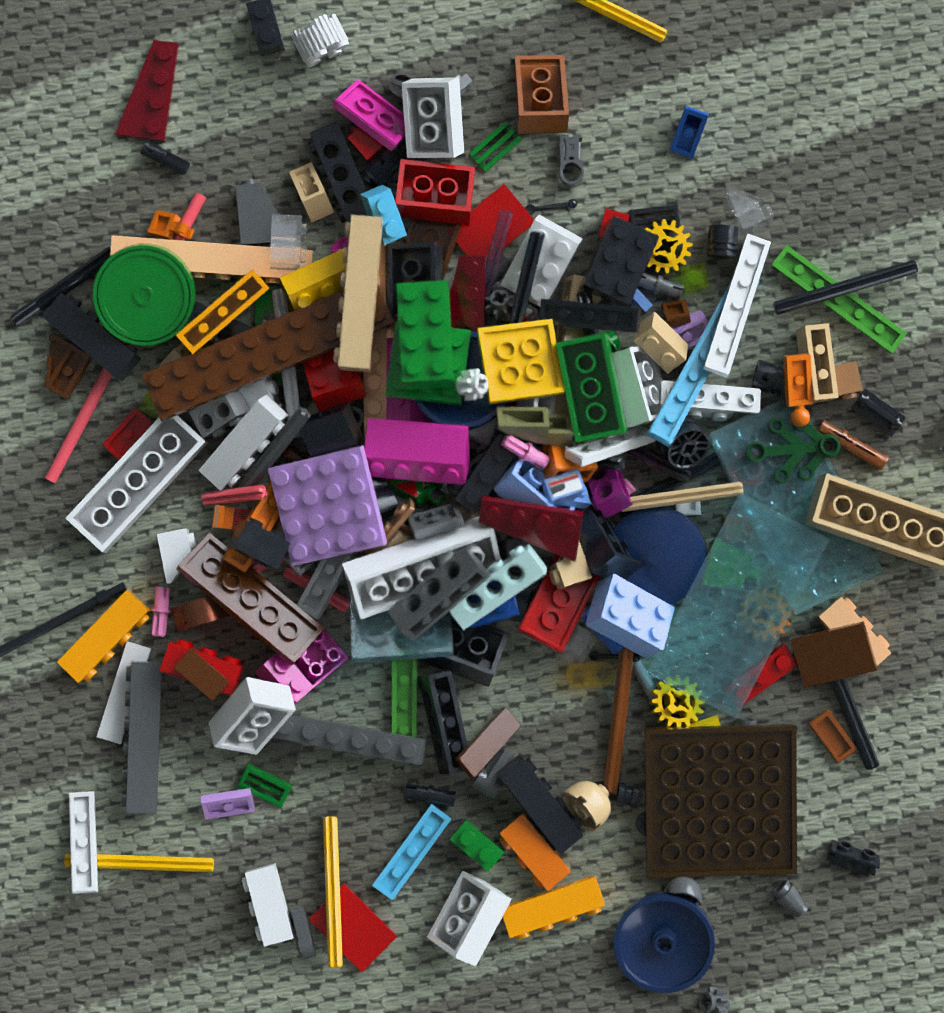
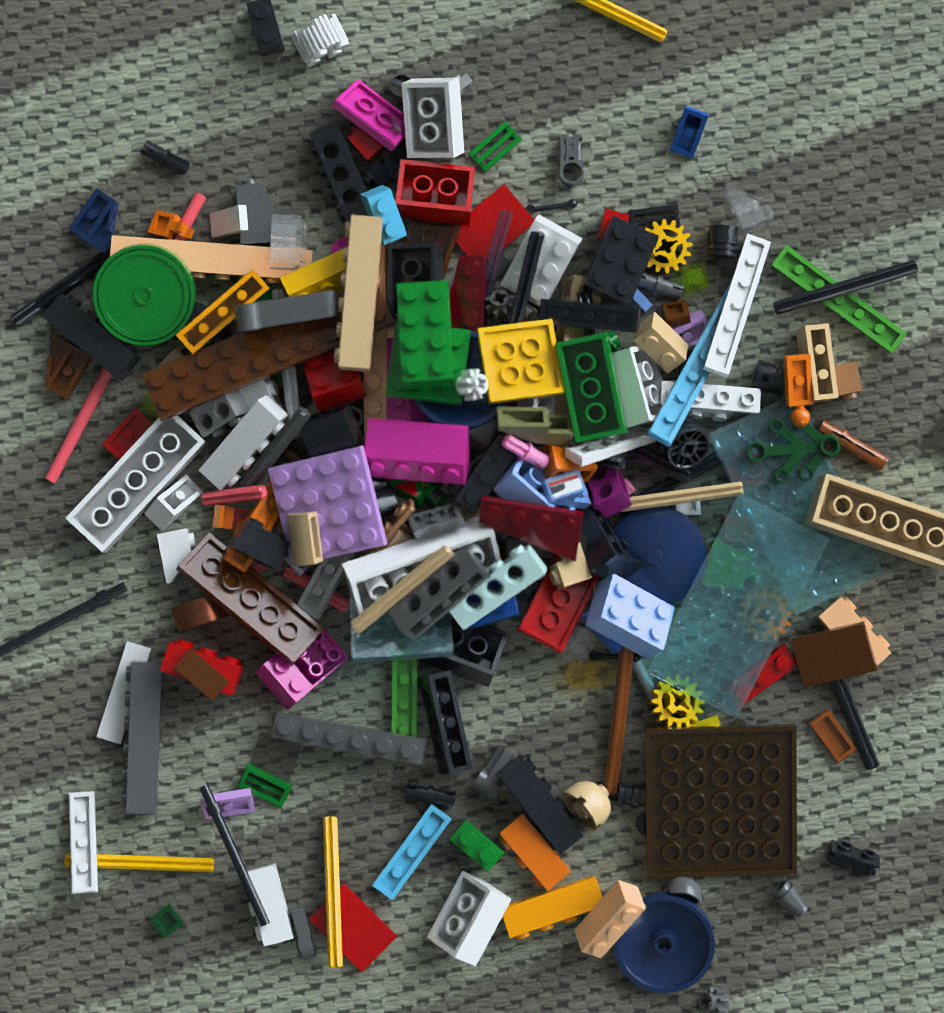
(97, 221): none -> dark blue wing
(103, 636): light orange brick -> none
(150, 100): dark red wing -> none
(160, 611): bright pink axle -> none
(167, 920): none -> dark green plate
(173, 502): none -> white slope
(214, 809): none -> black bar
(228, 221): none -> white tile
(251, 716): white brick -> none
(286, 310): none -> dark grey beam
(305, 538): none -> tan brick
(311, 192): tan arch -> none
(401, 589): none -> tan axle
(487, 742): tile -> none
(541, 94): dark orange slope -> none
(609, 919): none -> light nougat brick
(878, 412): black hinge -> none

